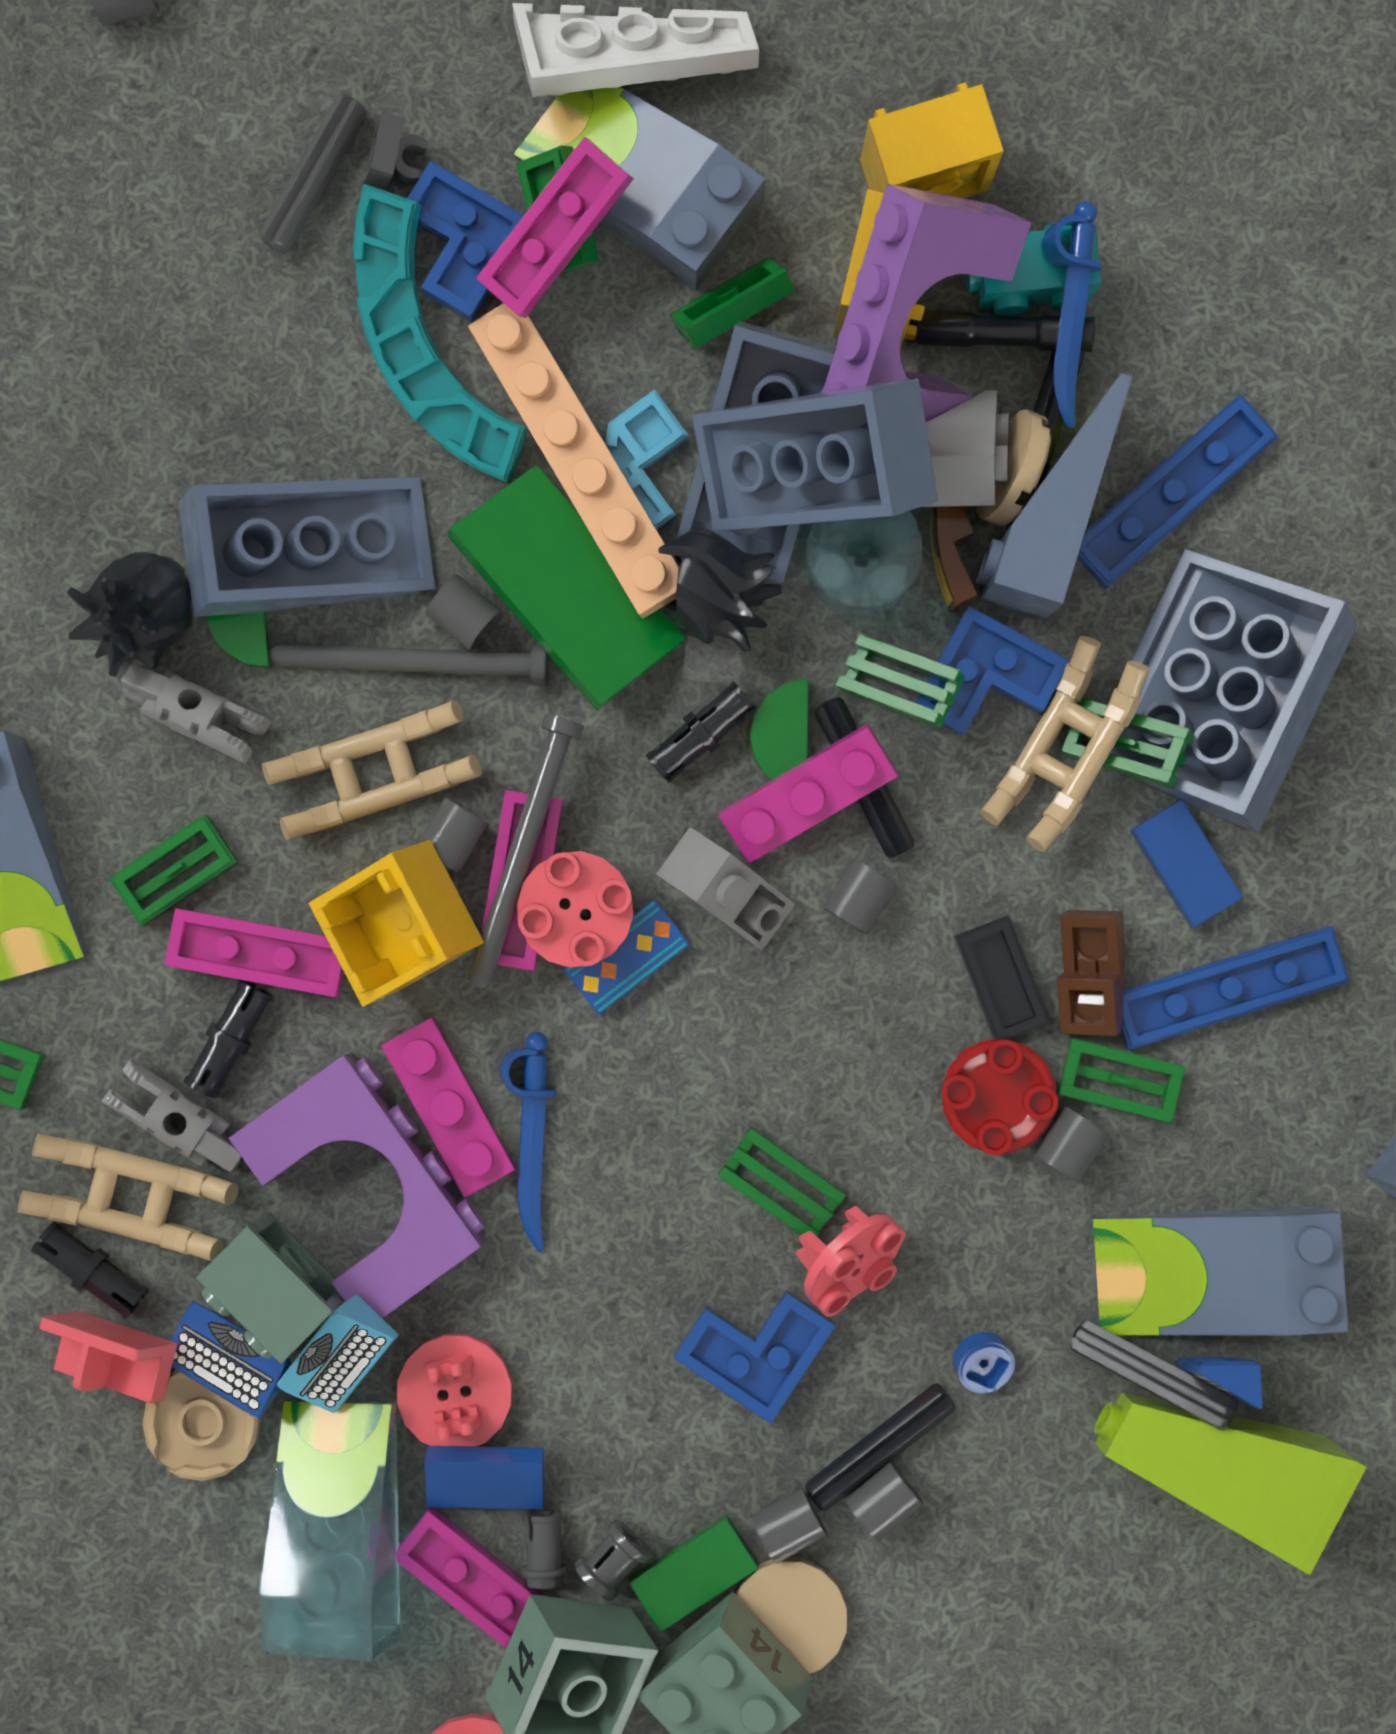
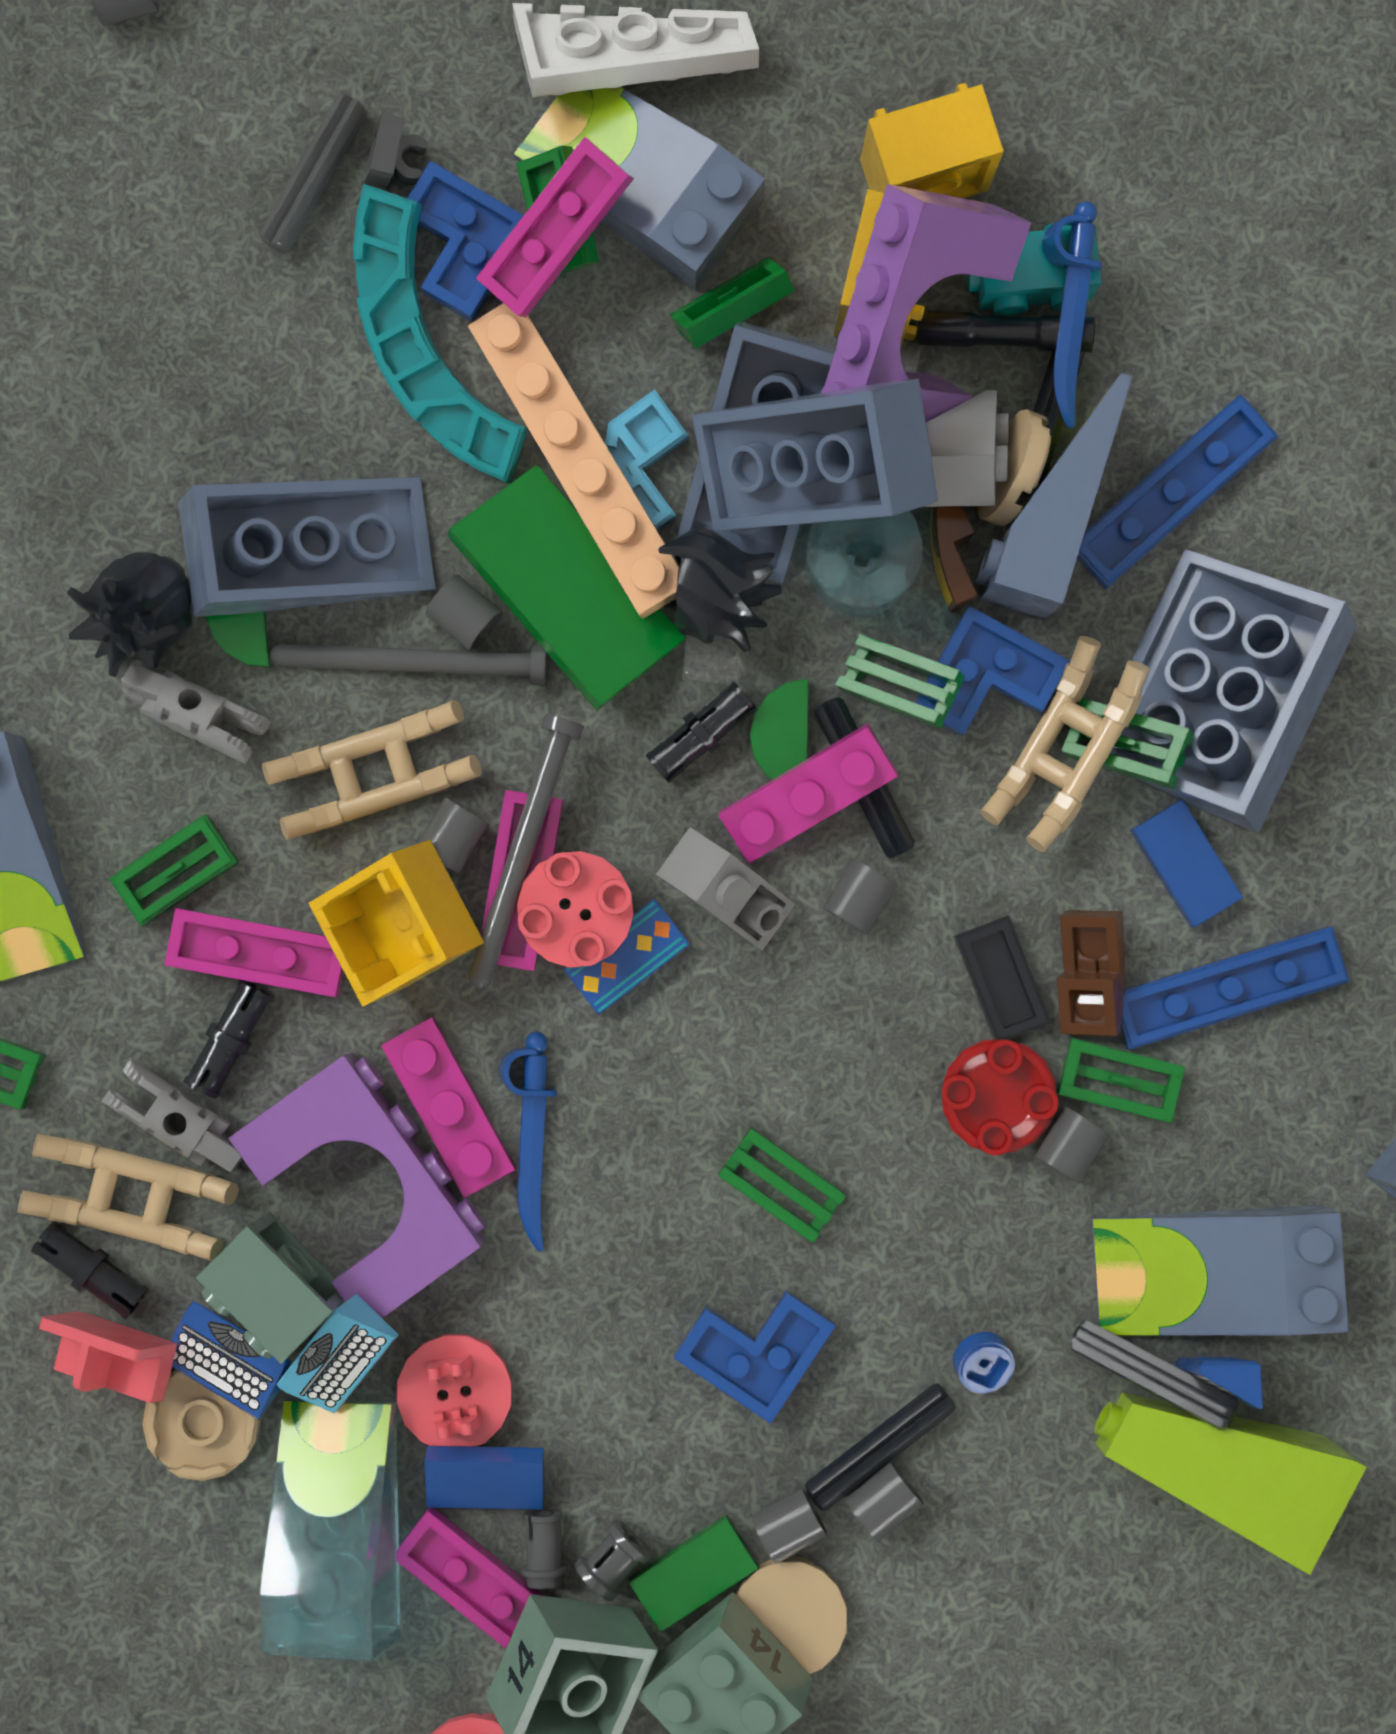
(852, 1261): coral plate -> none

